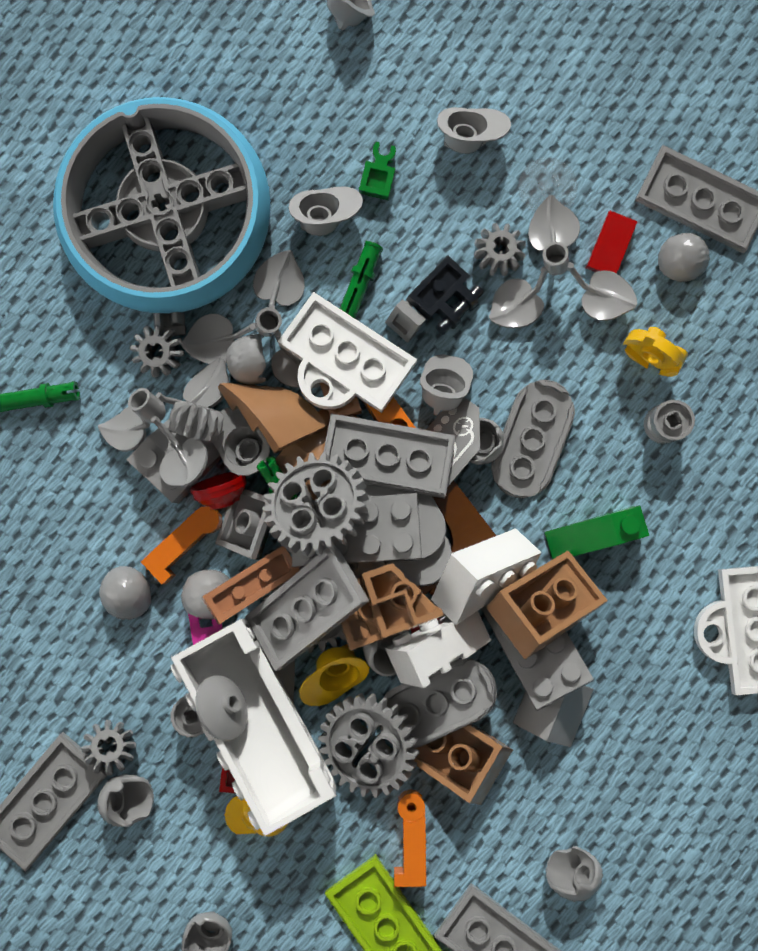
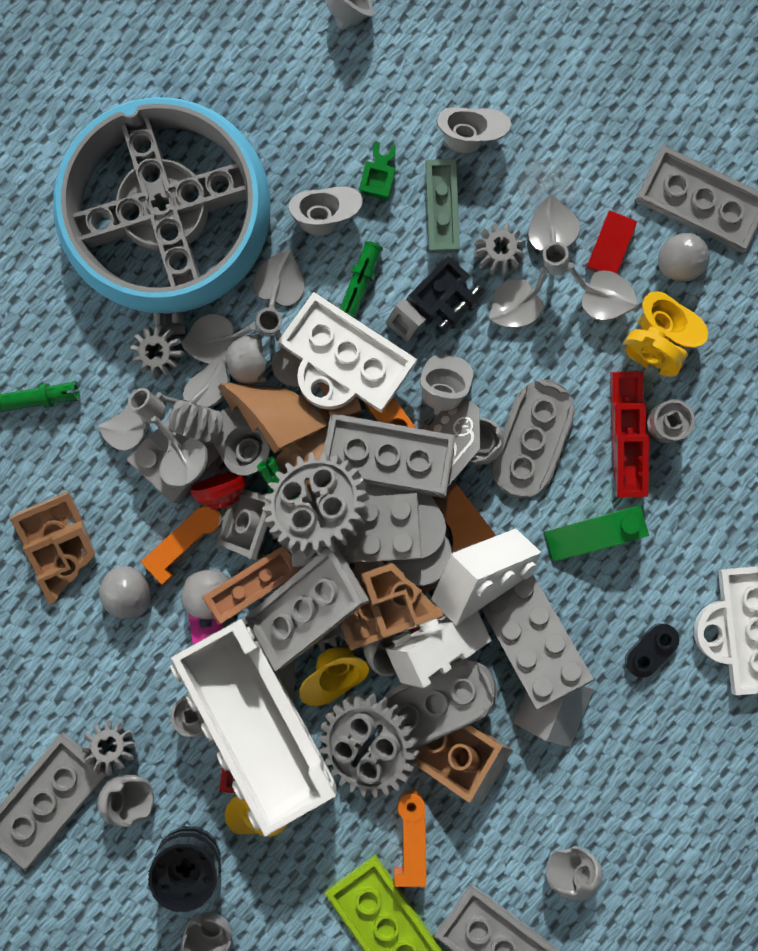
(51, 546): none -> medium nougat slope
(170, 879): none -> black wheel
(221, 708): light grey dish -> none
(442, 205): none -> sand green plate
(545, 604): medium nougat slope -> none
(629, 434): none -> red slope
(651, 648): none -> black plate
(673, 319): none -> yellow piece

